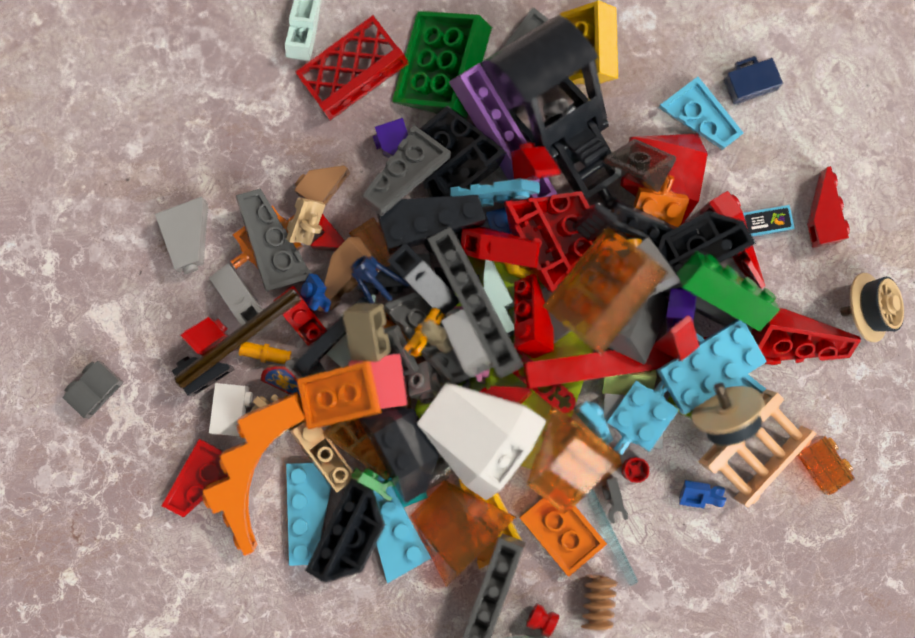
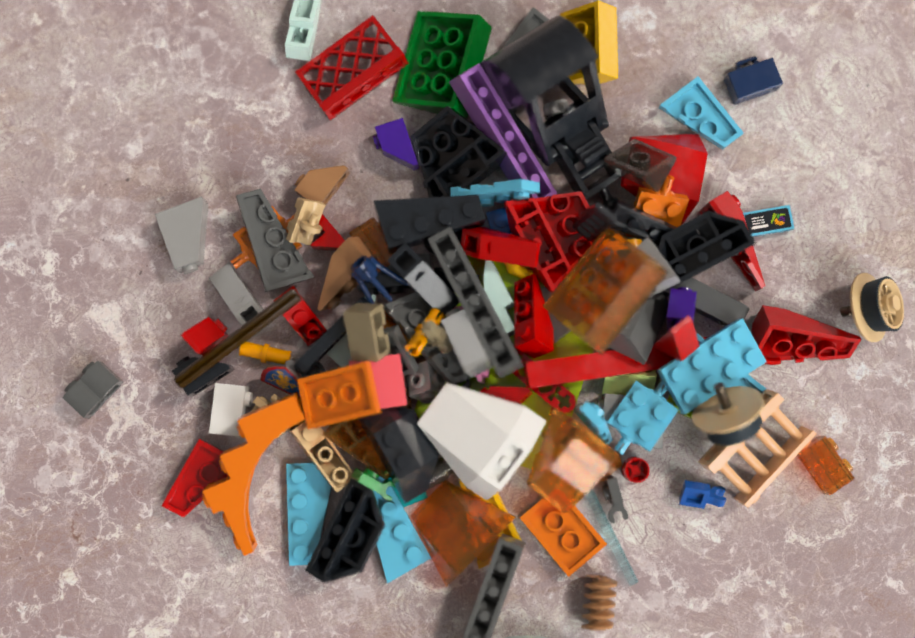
(313, 293): blue plate -> none
(411, 164): dark grey wing -> none
(533, 163): red slope -> none
(542, 620): red wheel -> none
(728, 290): green brick -> none
(826, 218): red slope -> none

